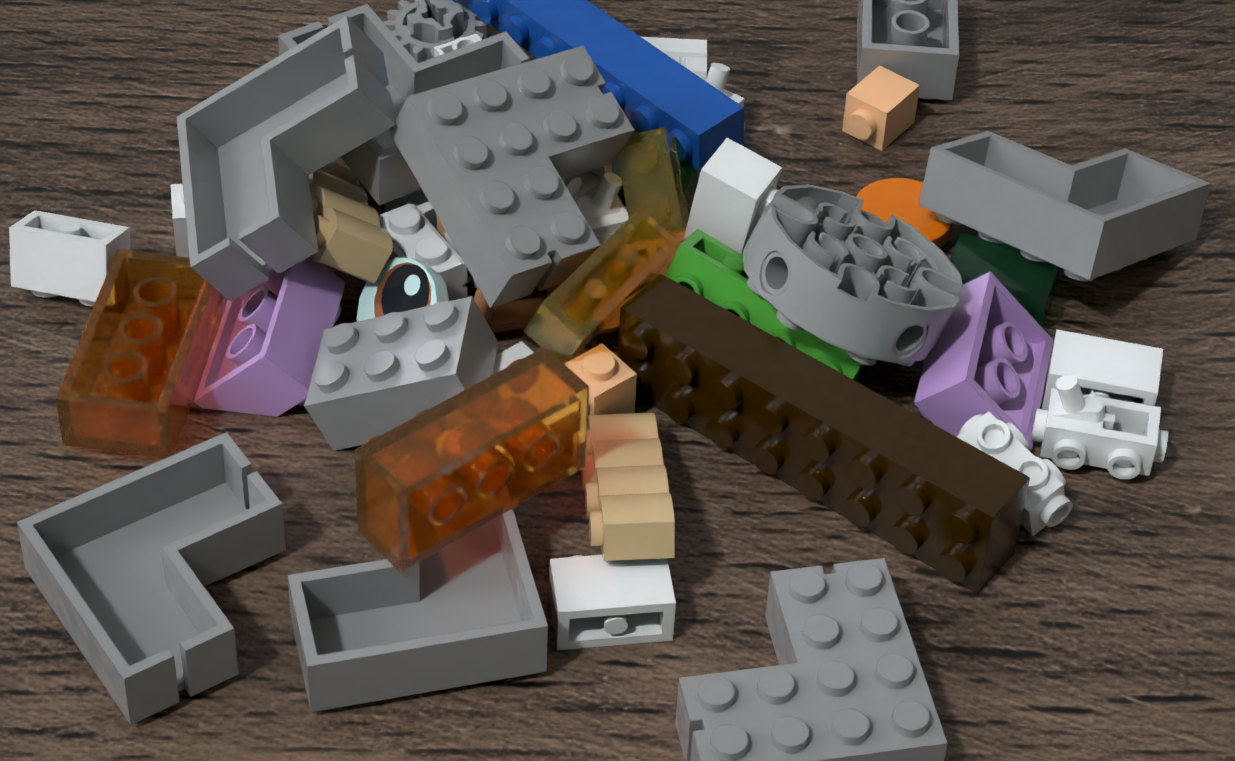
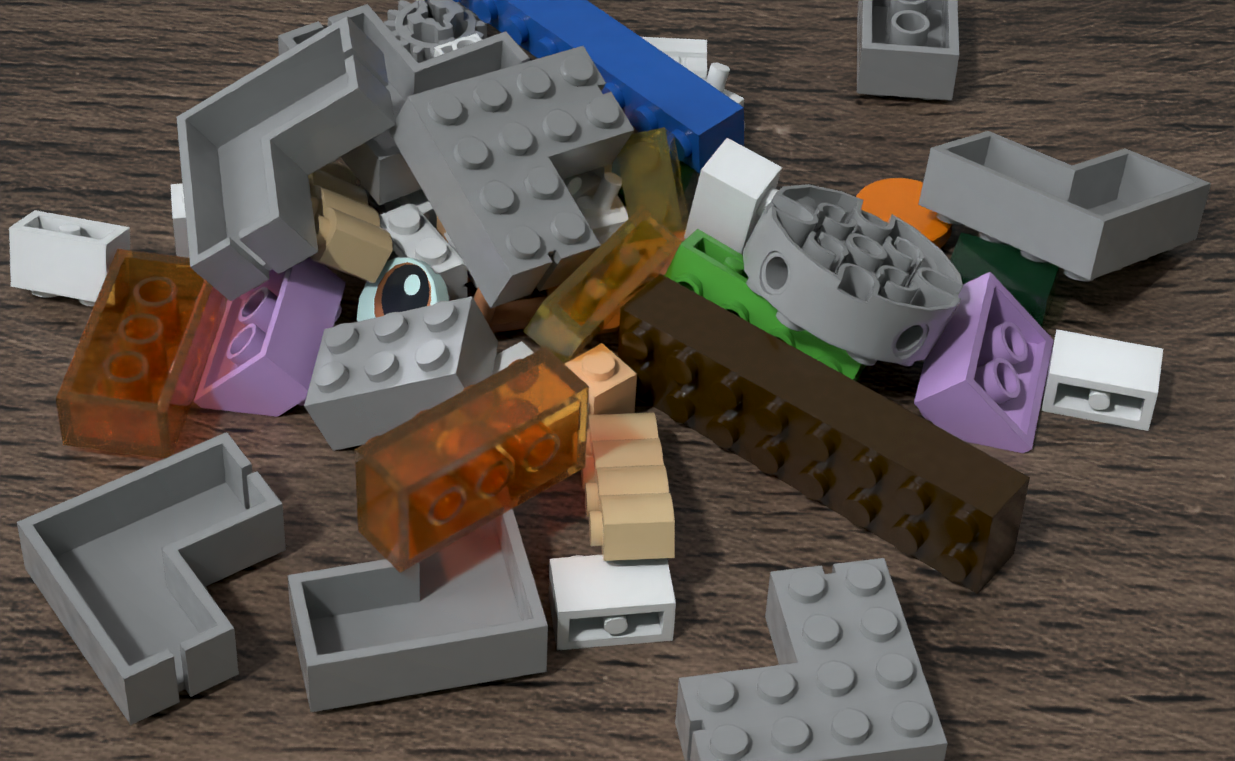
(880, 108): light nougat brick -> none
(1045, 495): white brick -> none
(1099, 432): white brick -> none

